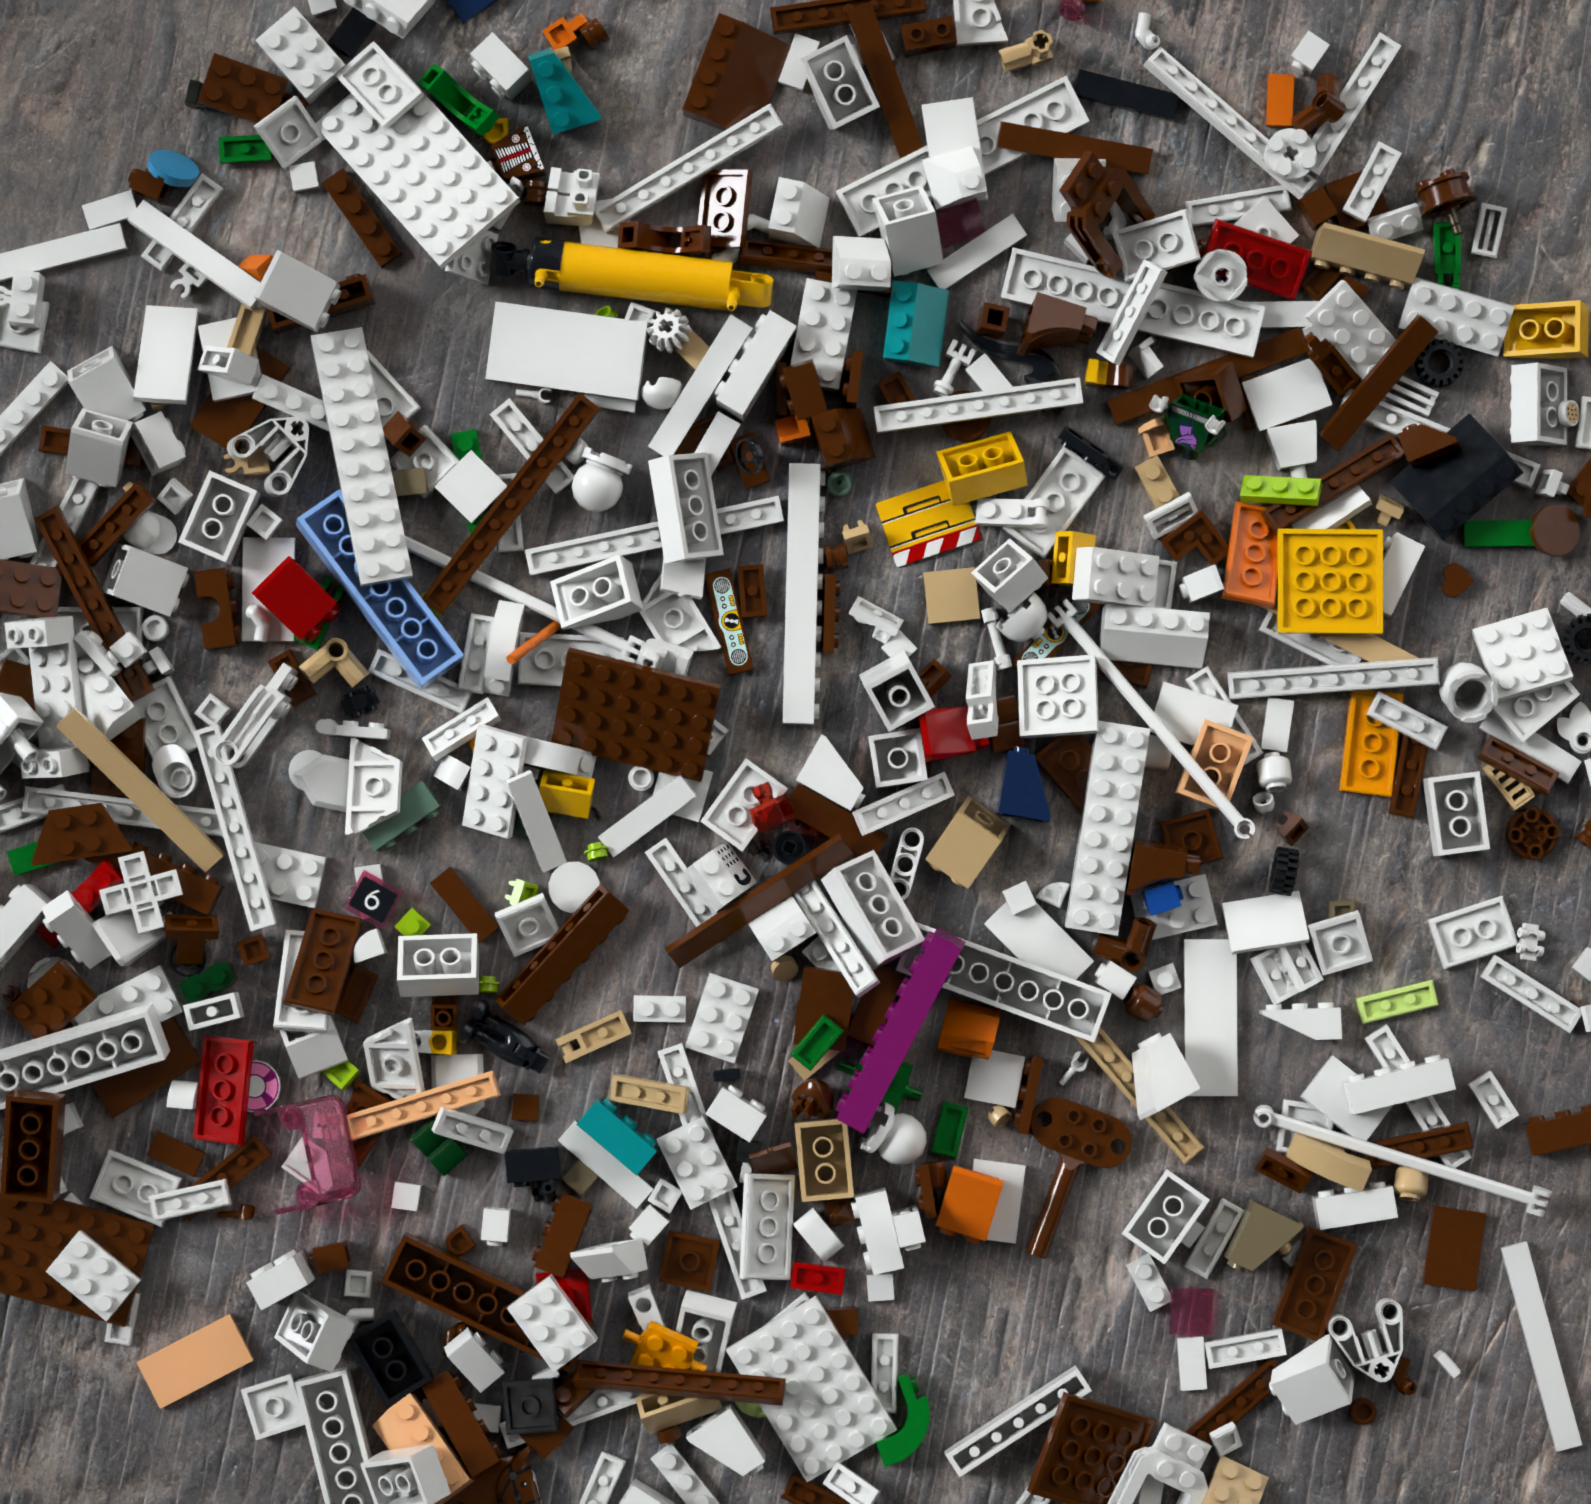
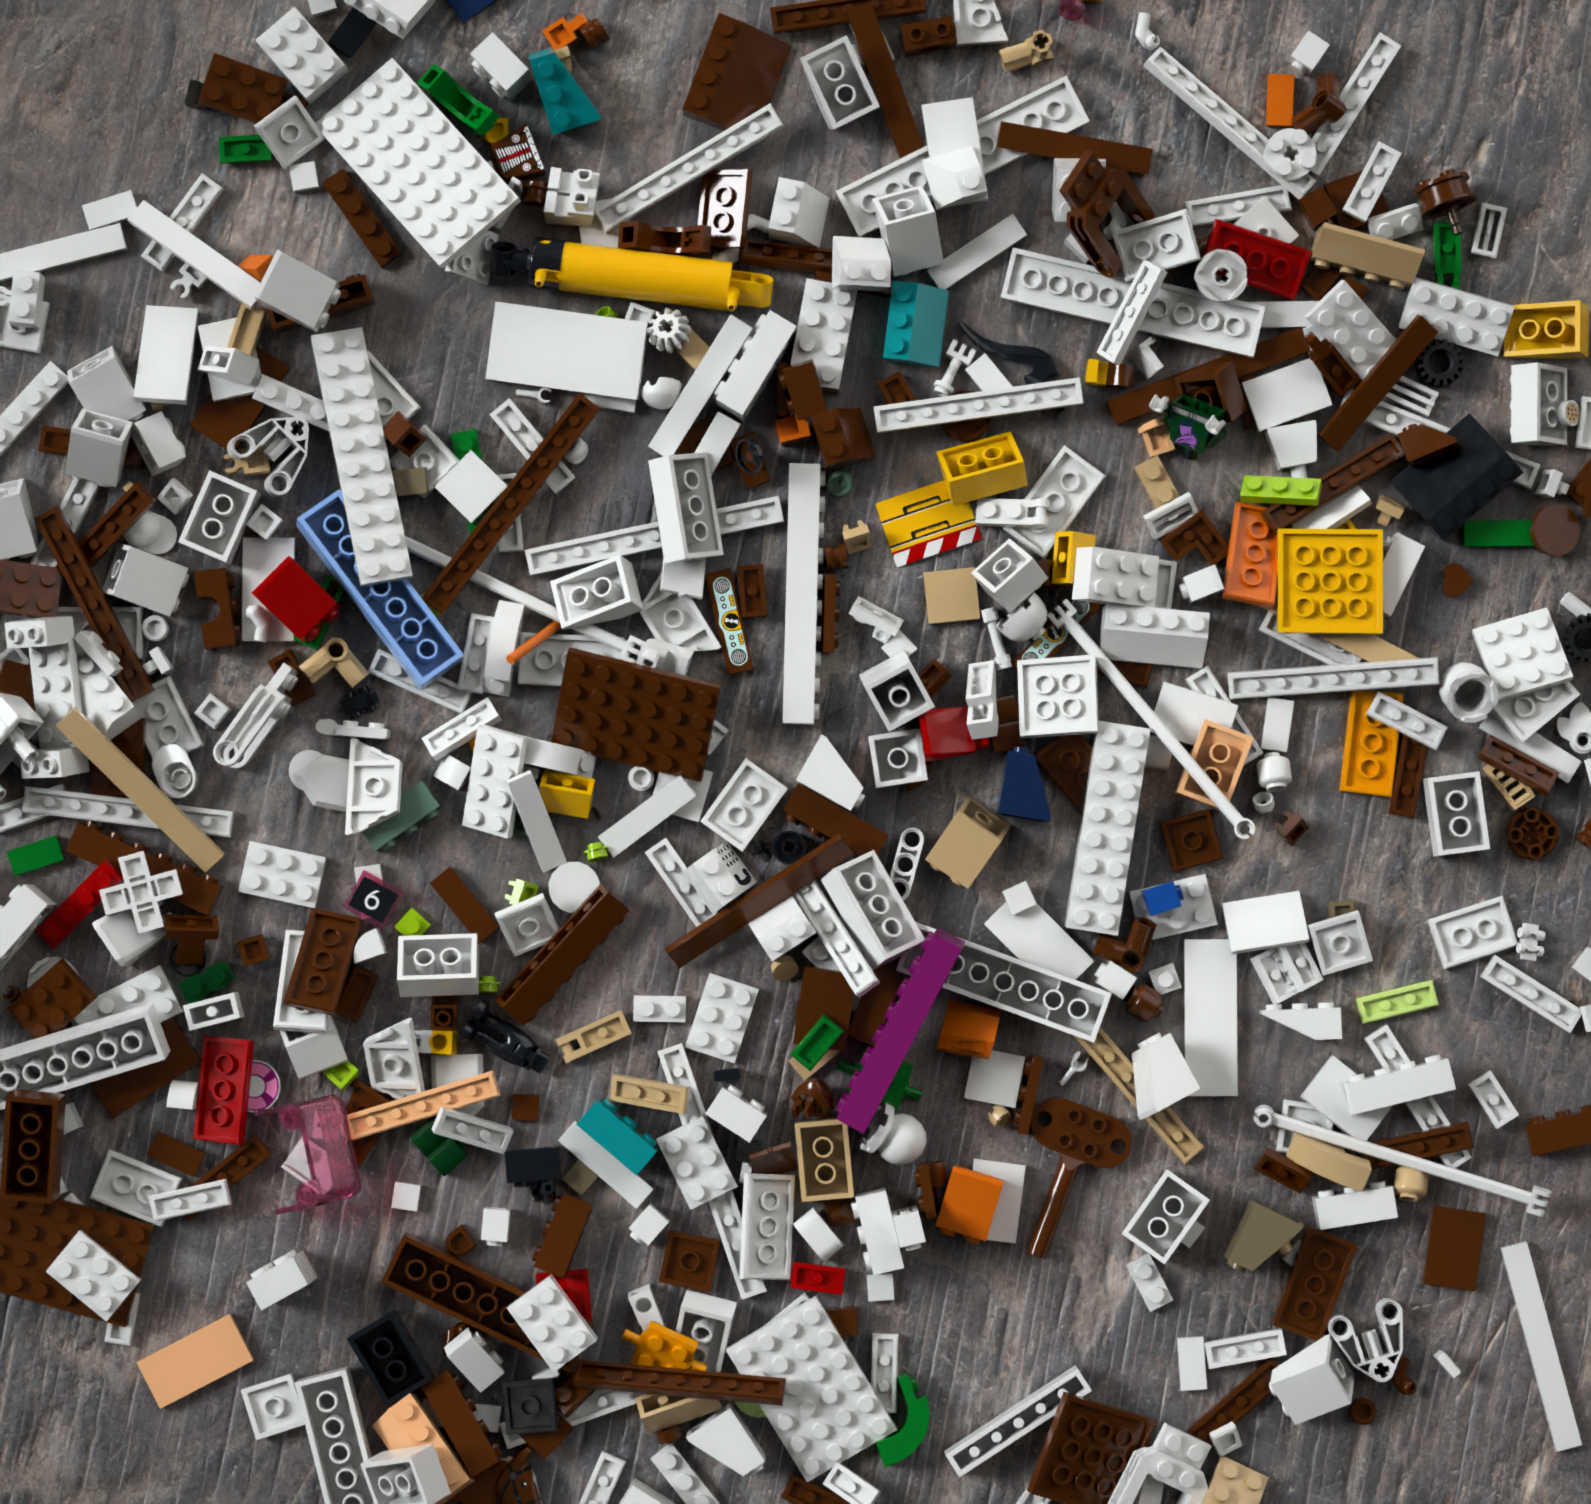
(75, 929): white brick -> none
(79, 834): reddish brown wing -> none
(128, 649): white plate -> none
(147, 185): reddish brown brick -> none
(173, 167): dark azure tile -> none
(235, 830): white plate -> none
(246, 1212): reddish brown hand -> none
(314, 1332): white slope -> none
(330, 1257): reddish brown brick -> none
(357, 1315): white arm -> none
(358, 1283): white tile -> none
(379, 85): white plate -> none
(599, 481): white tile -> none
(612, 1260): white slope -> none
(665, 1195): white plate -> none
(771, 810): clear red brick -> none
(793, 72): white tile -> none
(853, 369): reddish brown plate -> none
(903, 803): white plate -> none
(949, 1129): green tile -> none
(960, 223): clear pink piece -> none
(992, 320): reddish brown brick -> none
(1053, 893): white tile -> none
(1055, 324): reddish brown hips -> none
(1091, 452): black hinge -> none
(1126, 95): black tile -> none
(1158, 862): reddish brown hips -> none
(1191, 1311): clear pink piece -> none
(1214, 1238): white tile -> none
(1284, 871): black tyre -> none

